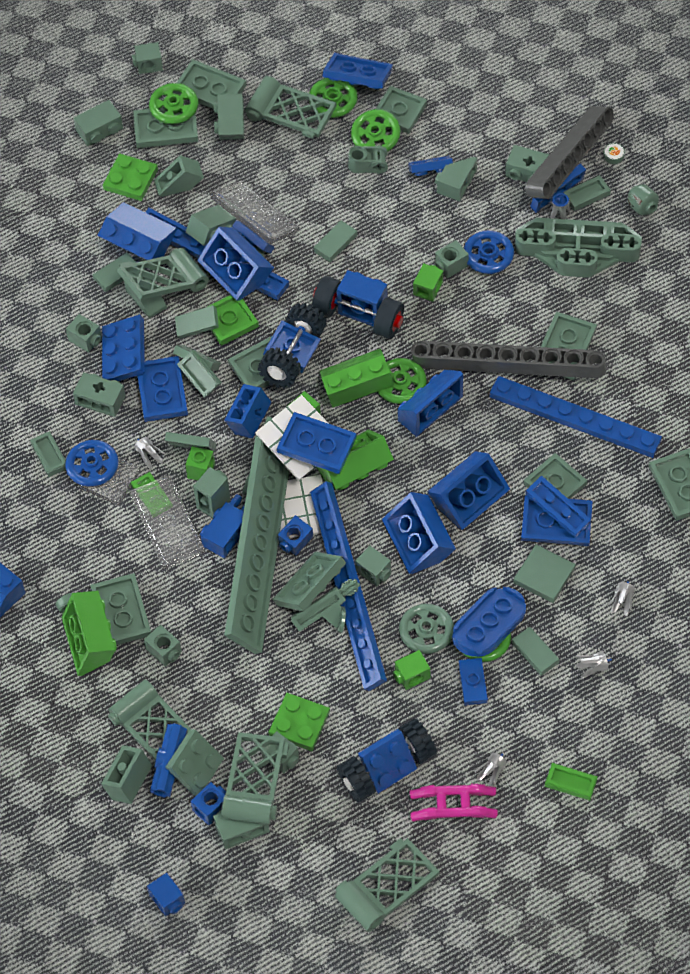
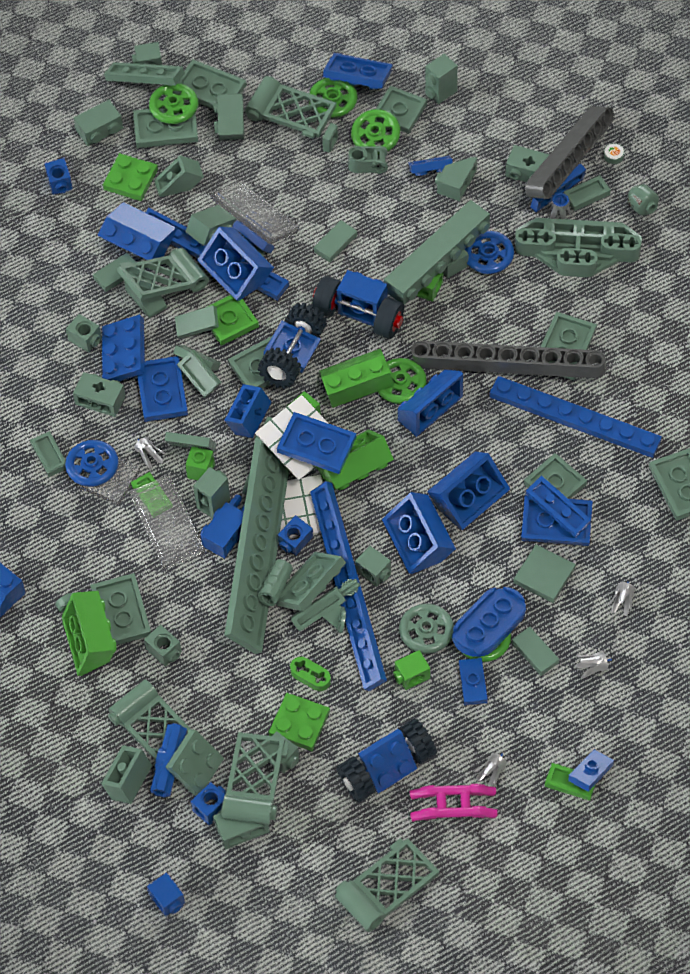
(58, 176): none -> blue brick
(144, 73): none -> sand green plate
(275, 582): none -> sand green axle
(311, 671): none -> bright green beam
(330, 137): none -> sand green tile
(437, 252): none -> sand green brick
(441, 78): none -> sand green brick
(591, 770): none -> plate

